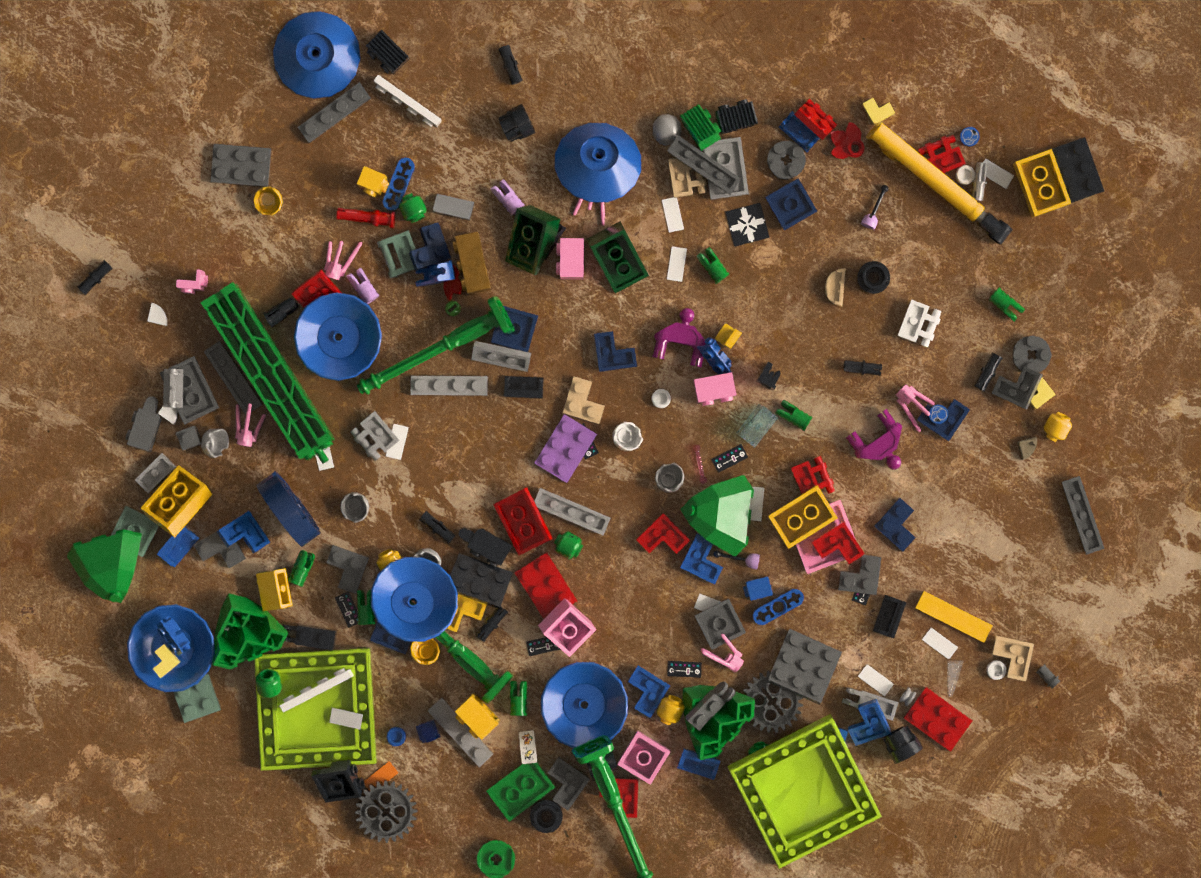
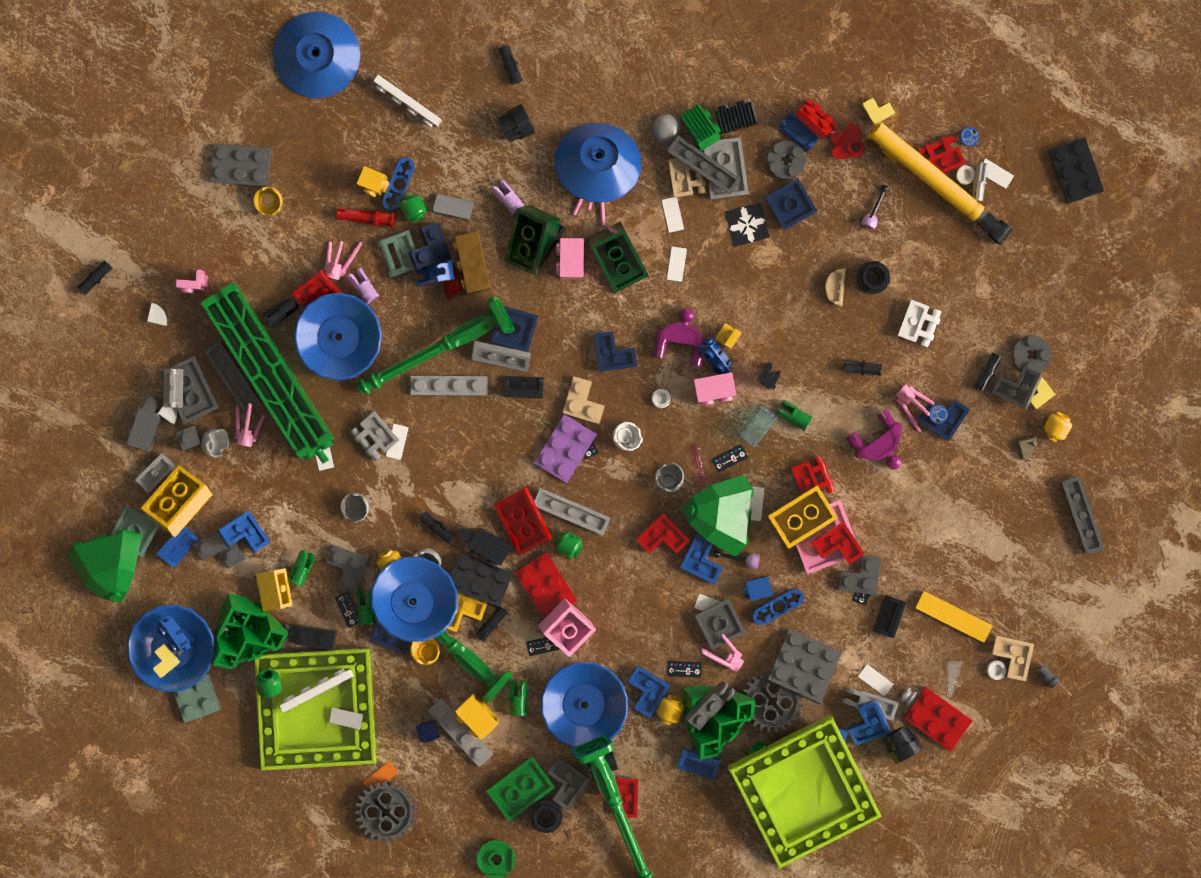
(288, 509): dark blue brick -> none
(334, 112): dark grey plate -> none
(338, 781): black plate -> none
(387, 52): black brick -> none
(396, 736): blue tile -> none
(456, 311): bright green hinge -> none
(527, 747): white sticker -> none
(643, 757): bright pink brick -> none
(716, 268): green hinge -> none
(891, 525): dark blue plate -> none
(940, 643): white sticker -> none
(1003, 301): green hinge -> none
(1041, 183): yellow brick -> none

